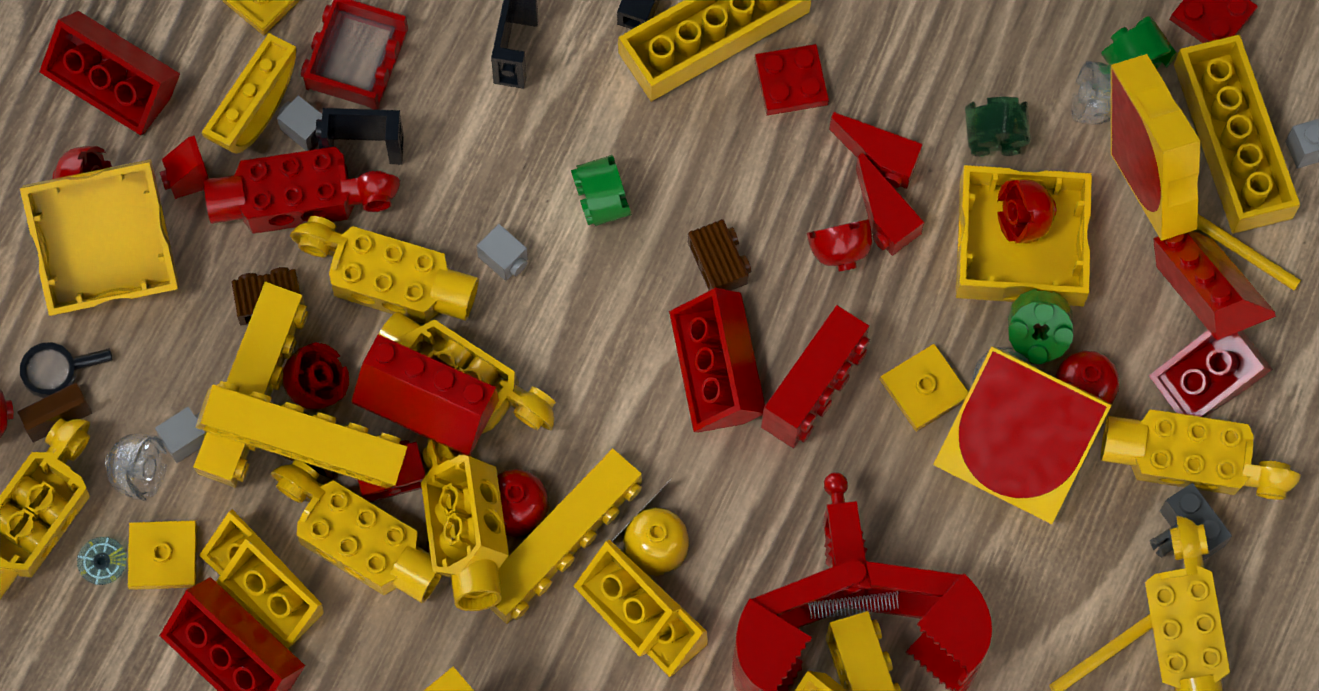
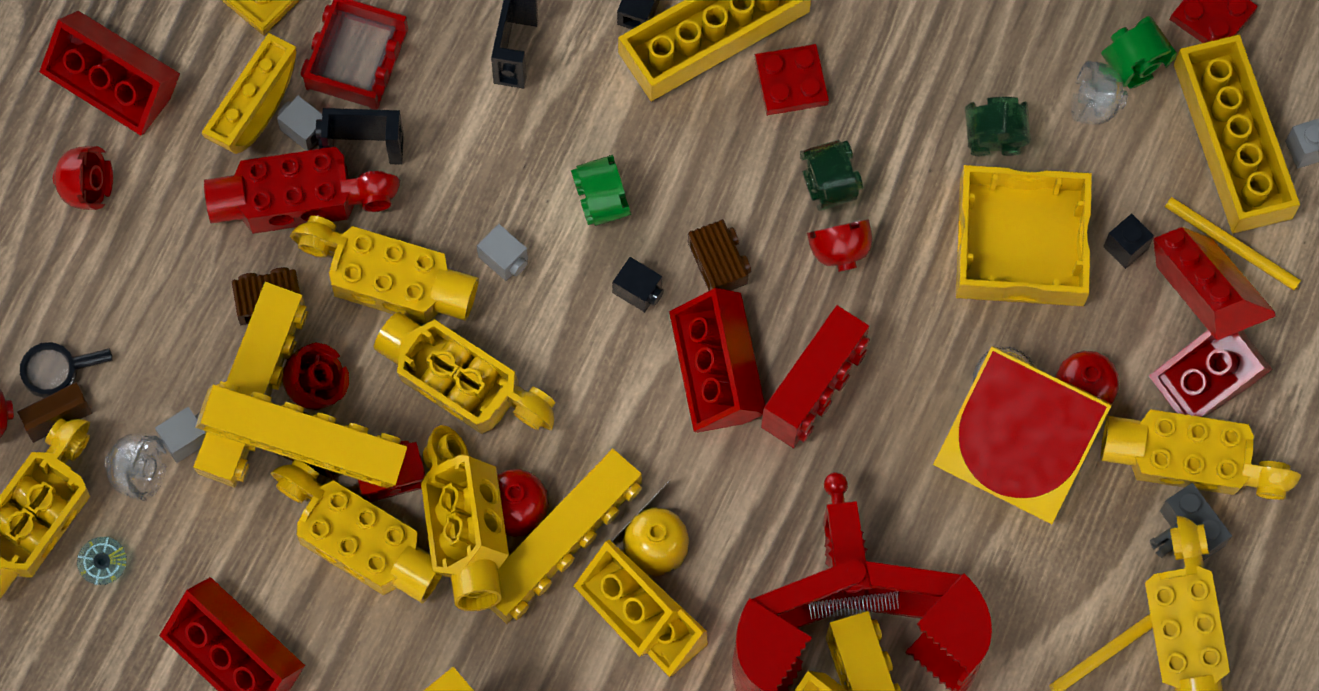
(100, 237): yellow tile -> none
(162, 555): yellow plate -> none
(184, 169): red slope -> none
(260, 581): yellow slope -> none
(424, 395): red slope -> none
(638, 285): none -> black brick
(831, 174): none -> clear green brick
(888, 152): red slope -> none
(890, 216): red slope -> none
(924, 387): yellow plate -> none
(1026, 210): red cylinder -> none
(1044, 343): green brick -> none
(1128, 241): none -> black brick
(1154, 147): yellow tile -> none

